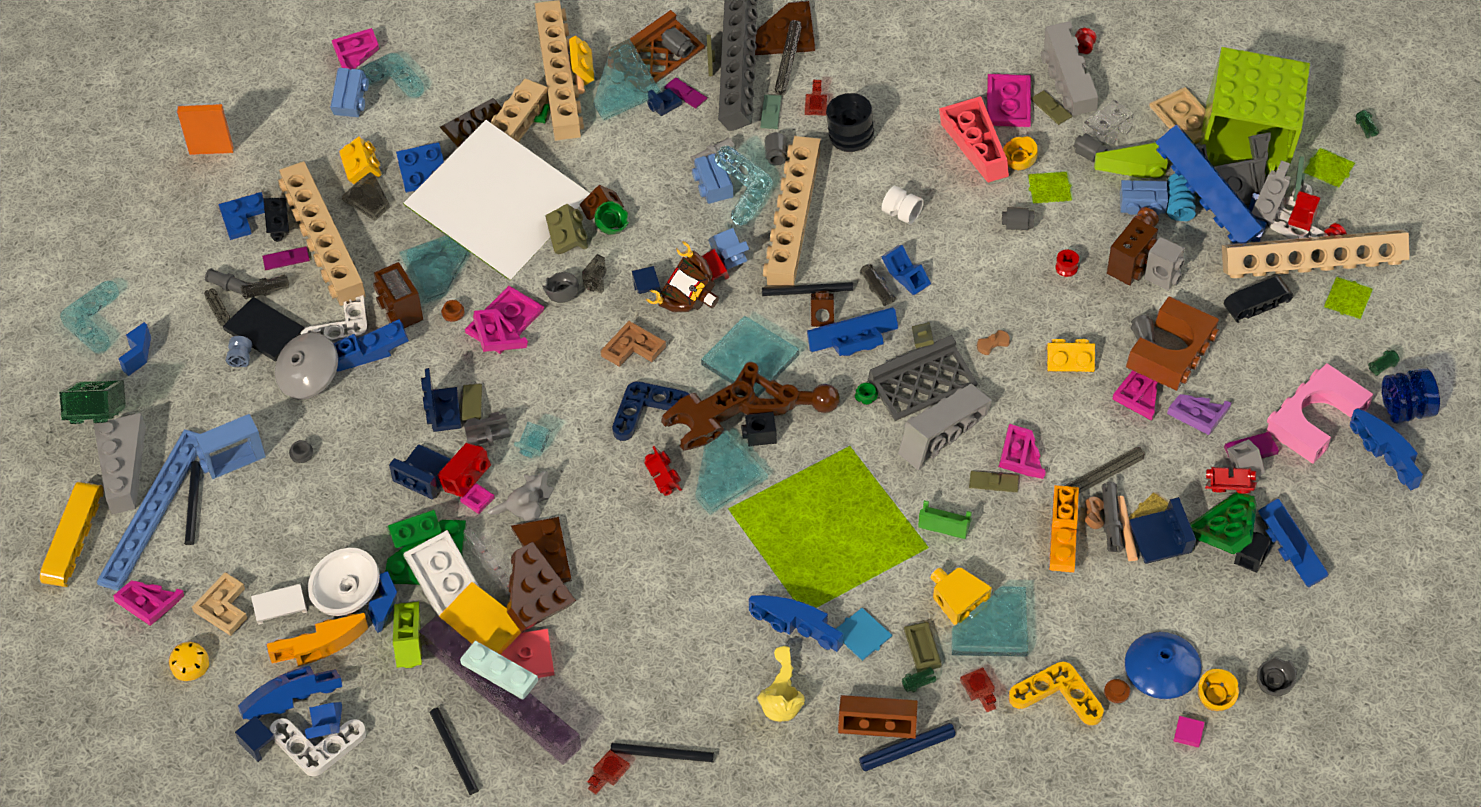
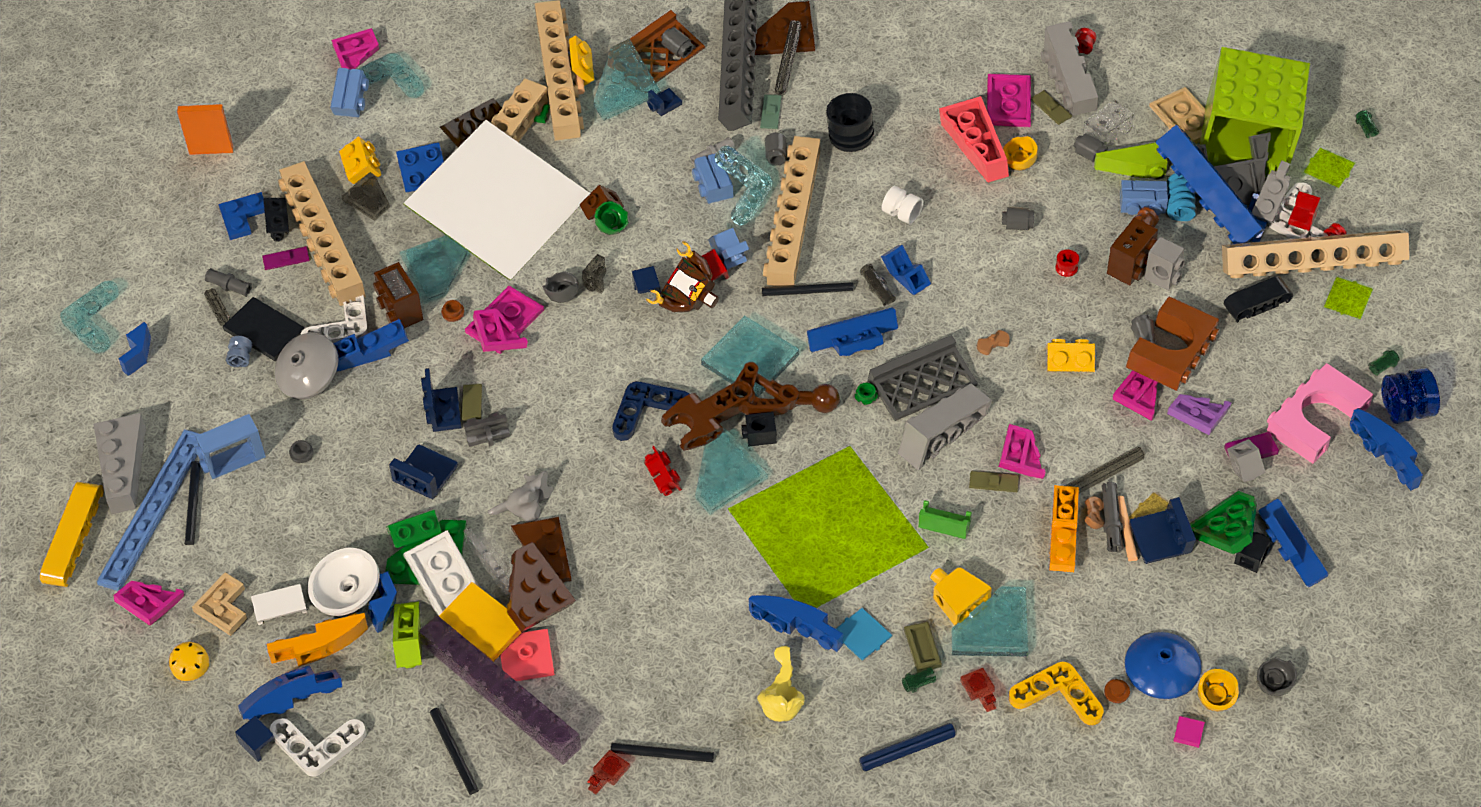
(92, 401): clear green brick -> none
(264, 286): clear smoke pin -> none
(325, 720): blue slope -> none
(464, 469): red brick -> none
(477, 498): dark pink tile -> none
(499, 670): light aqua plate -> none
(533, 440): clear light blue bracket -> none
(566, 229): olive bracket -> none
(632, 339): medium nougat plate -> none
(686, 92): magenta piece -> none
(711, 55): olive piece -> none
(816, 102): clear red plate -> none
(825, 301): reddish brown bracket -> none
(877, 716): dark orange brick -> none
(922, 335): olive piece -> none
(1049, 187): clear neon green piece -> none
(1240, 481): red hinge -> none
(1300, 177): sand green piece -> none

